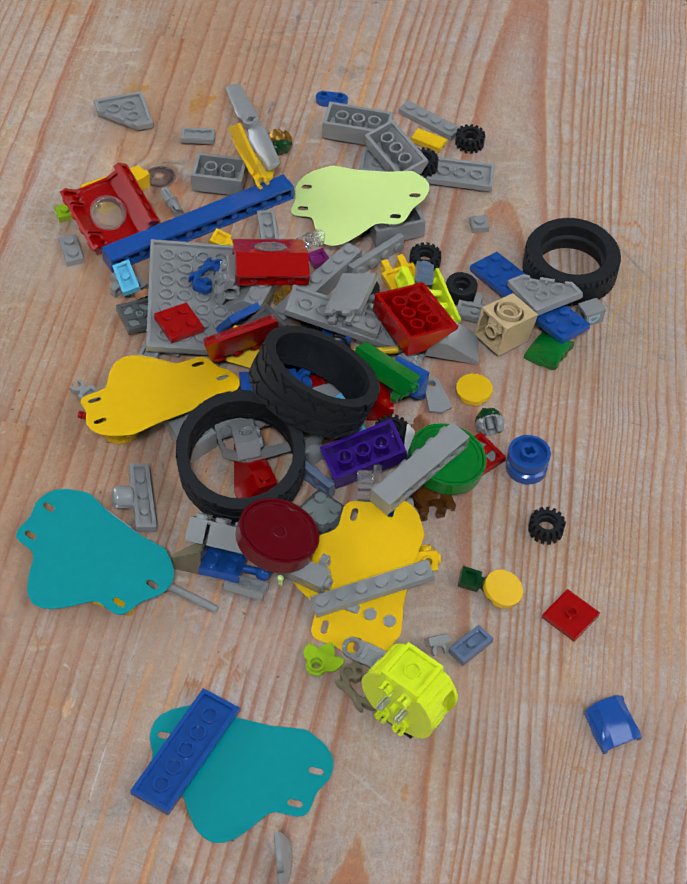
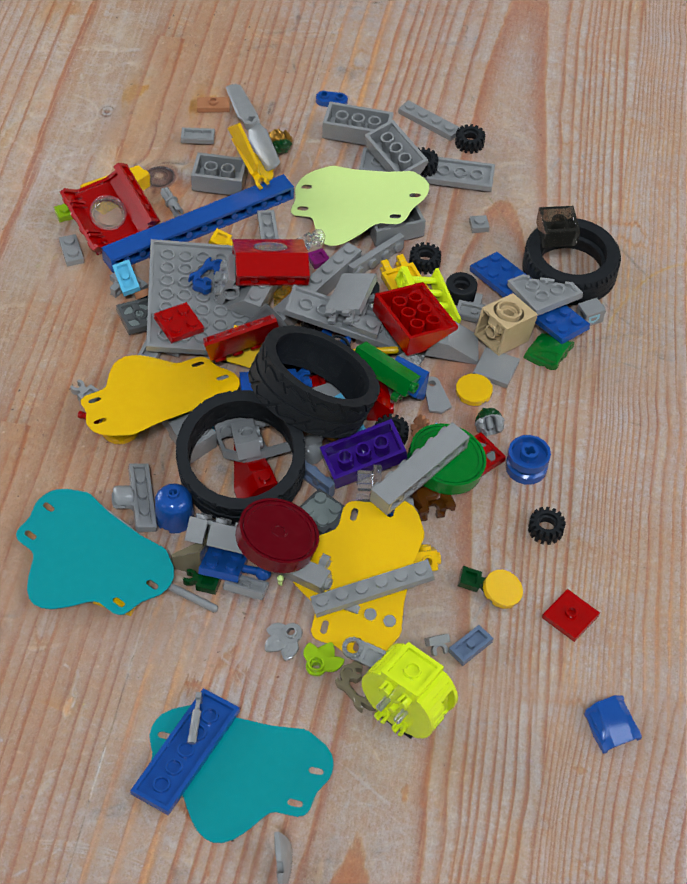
(126, 110): light grey plate -> none
(173, 508): none -> blue cylinder
(195, 719): none -> light grey piece
(203, 583): none -> dark green plate
(213, 104): none -> nougat plate
(238, 317): blue tile -> none
(281, 641): none -> light grey plate
(410, 432): white sticker -> none
(424, 272): sand blue plate -> none
(428, 140): yellow tile -> none
(497, 368): none -> light grey tile
(558, 226): none -> clear smoke brick

